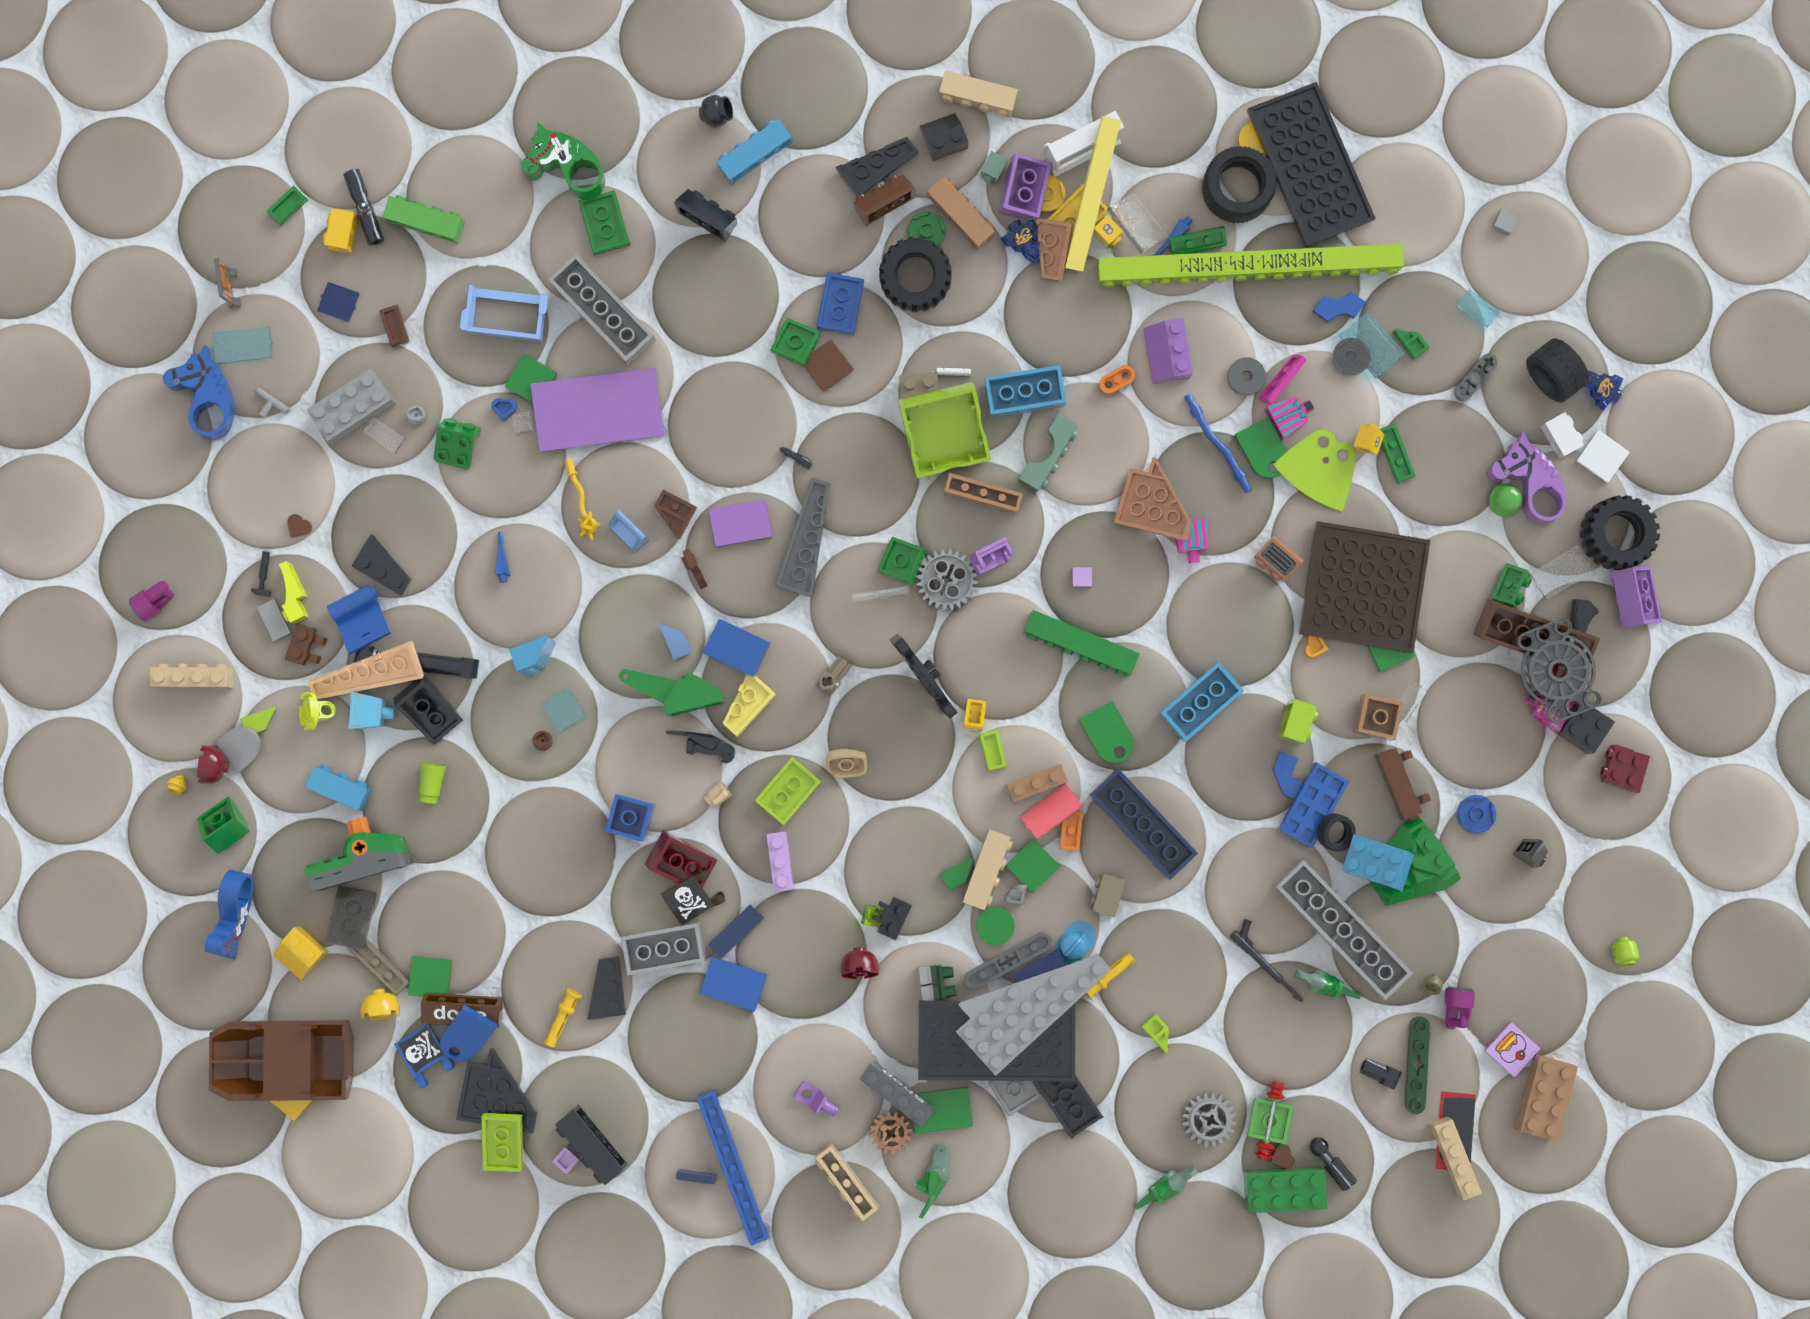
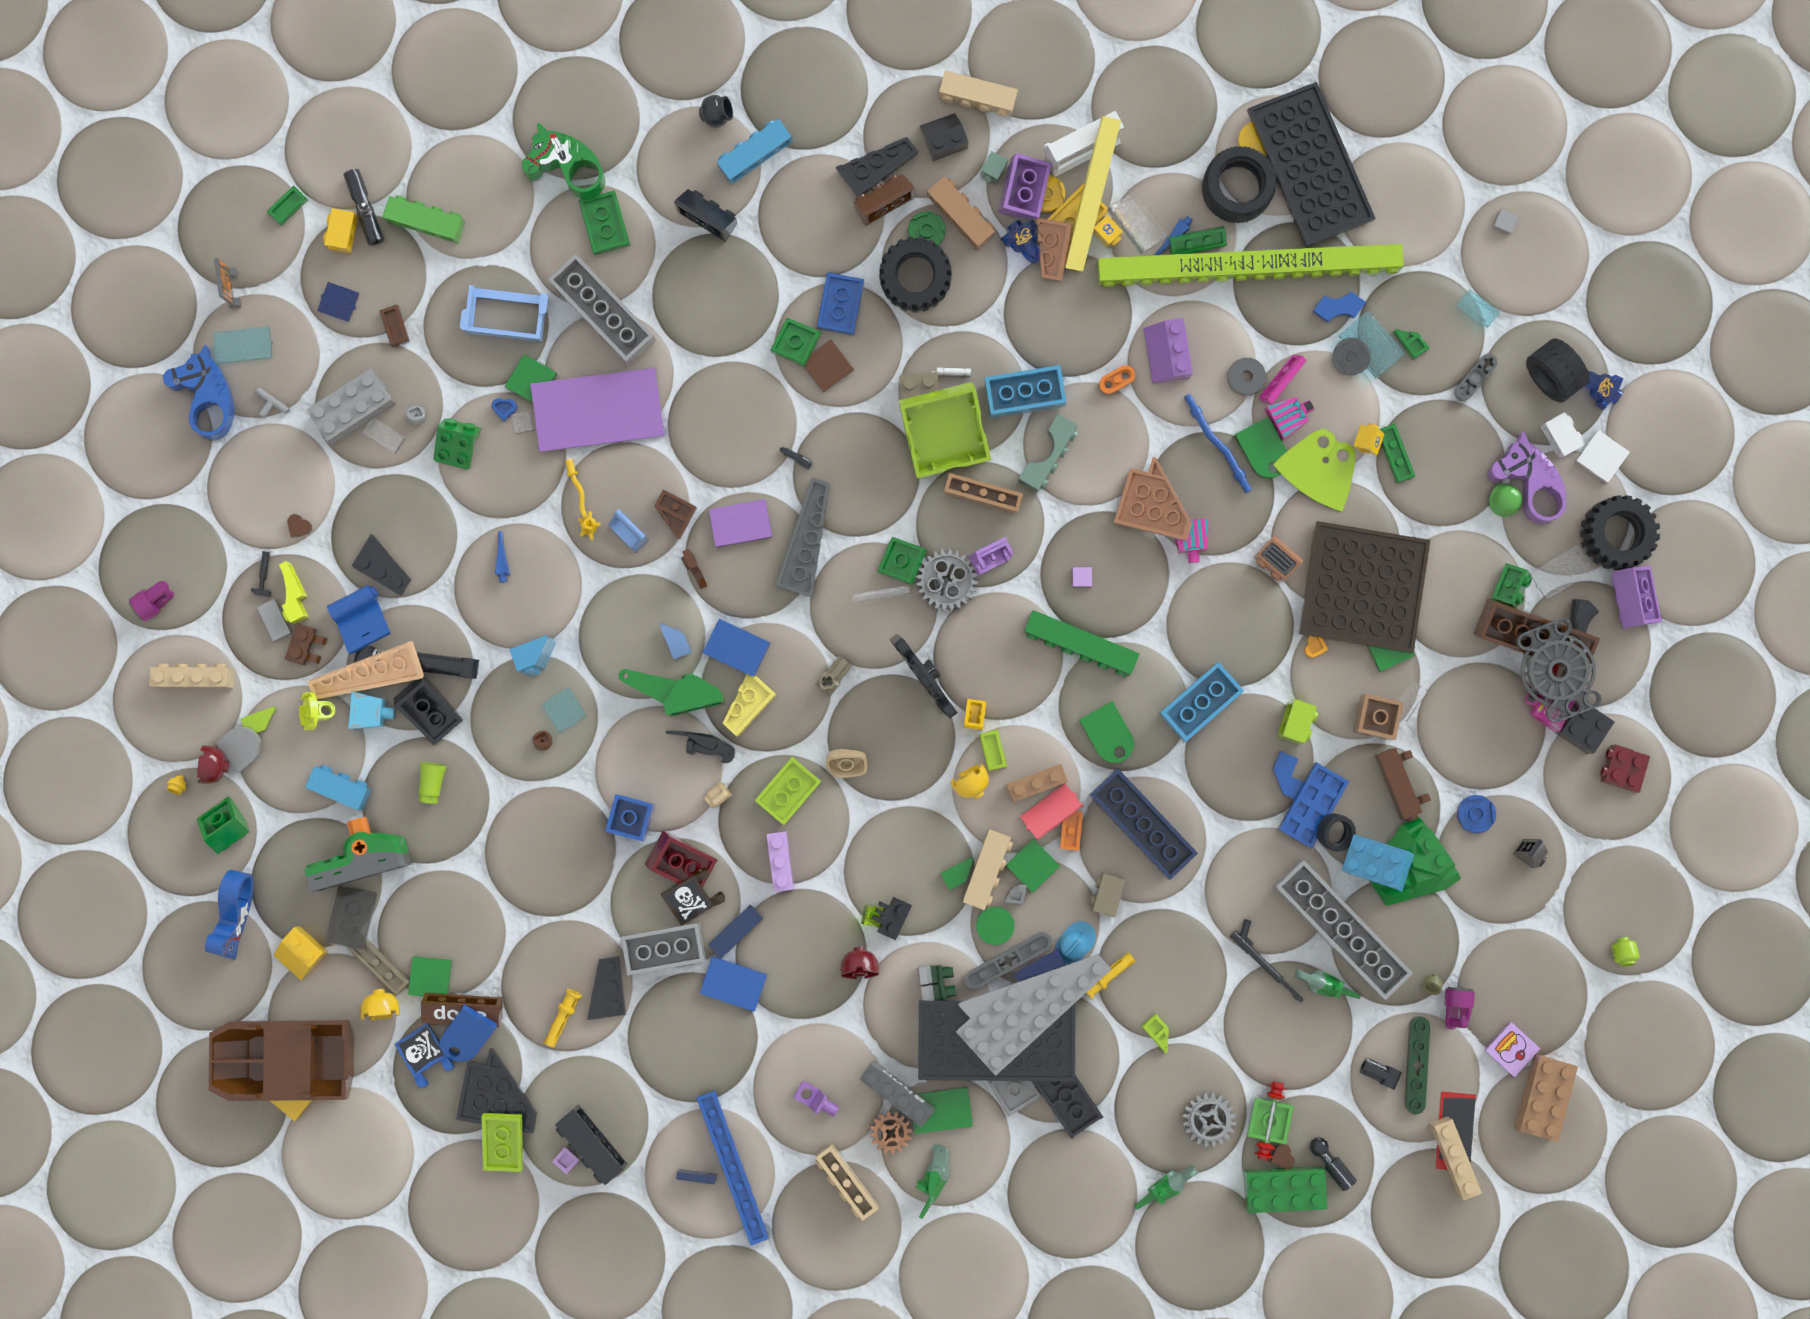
(971, 782): none -> yellow cylinder

